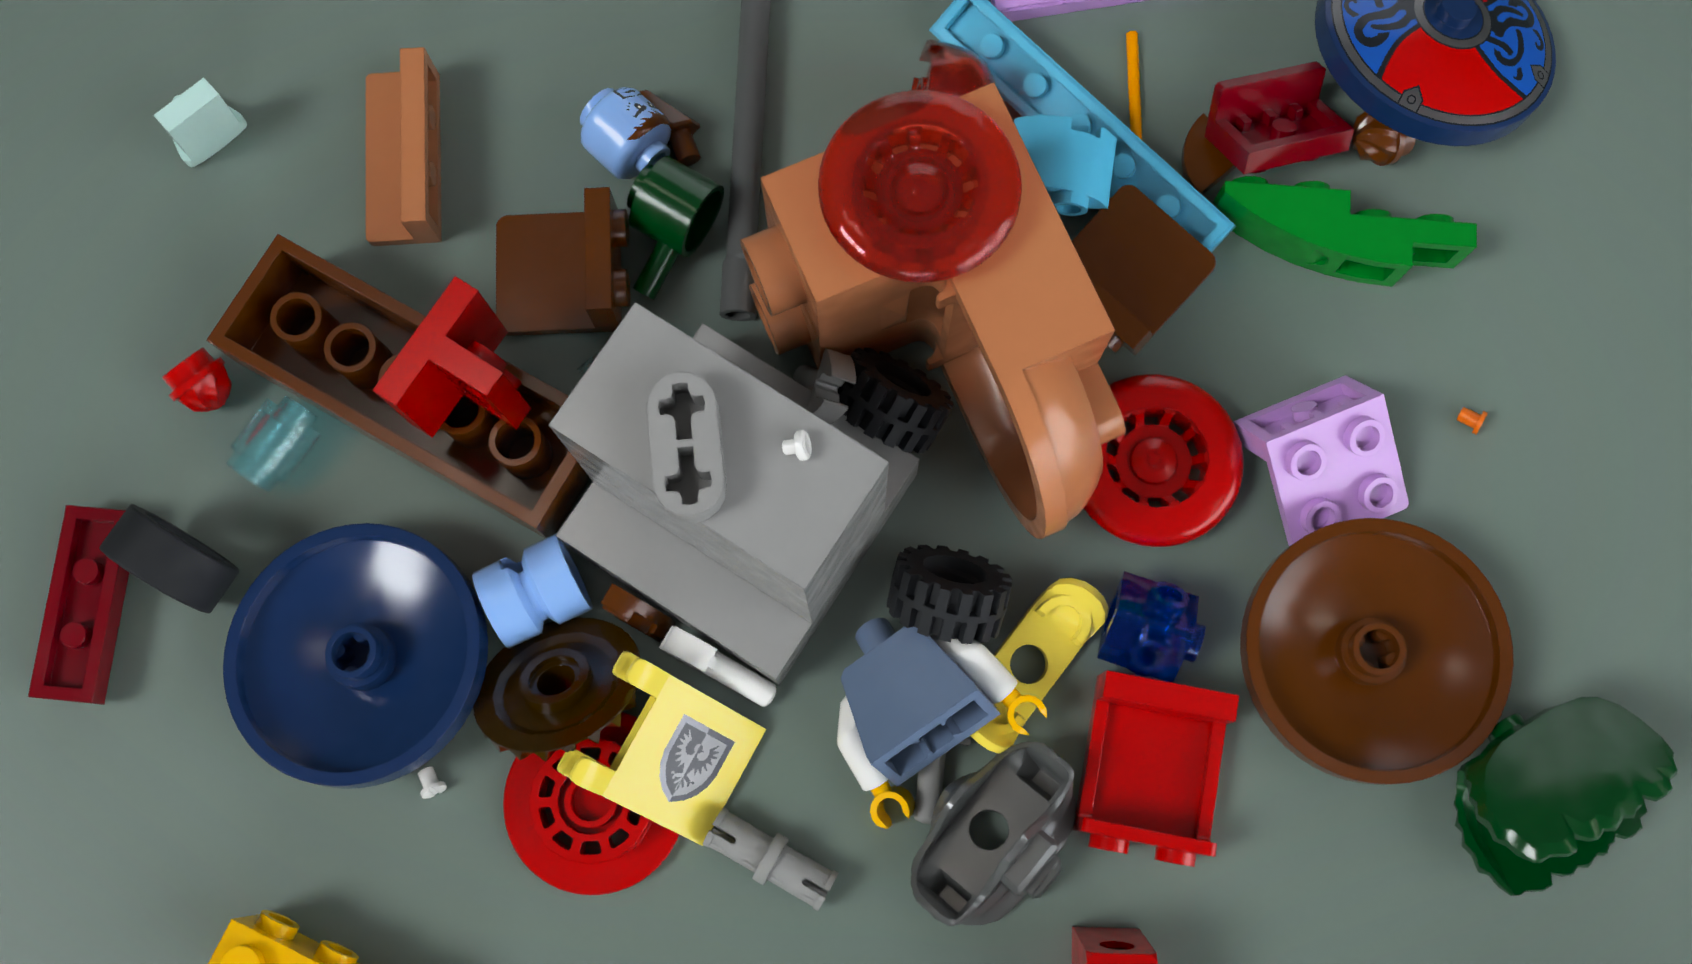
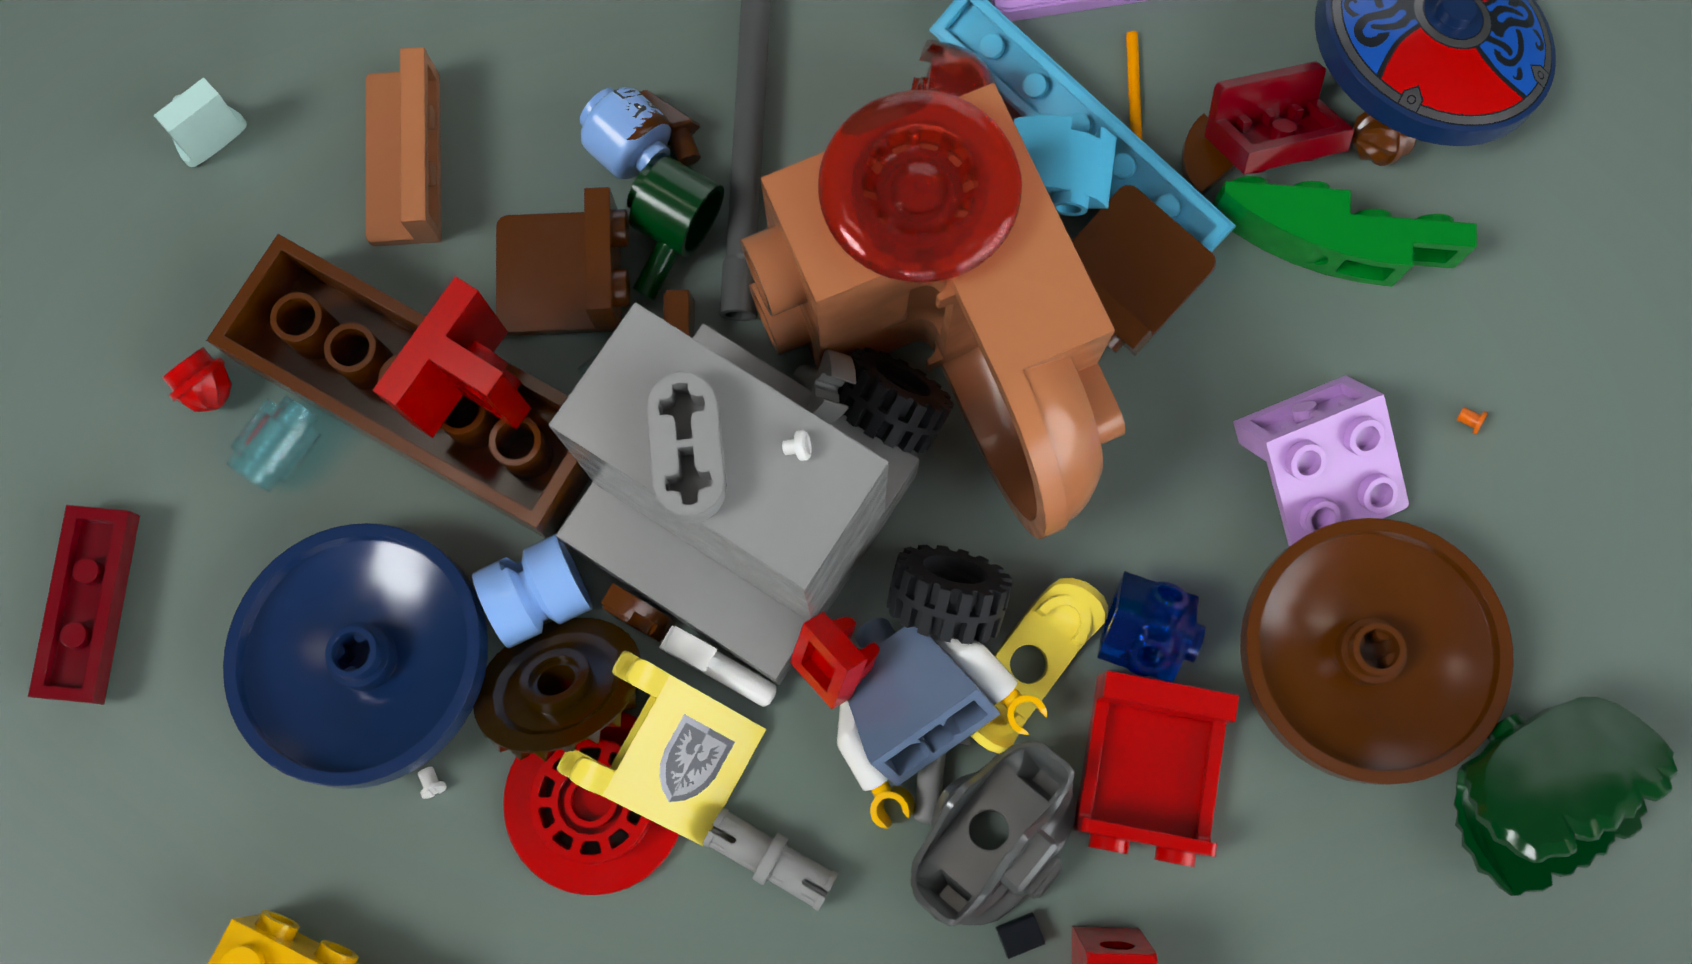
(169, 559): black tyre -> none
(680, 310): none -> reddish brown tile
(830, 659): none -> red tile
(1020, 935): none -> black piece
(1156, 464): red wheel -> none

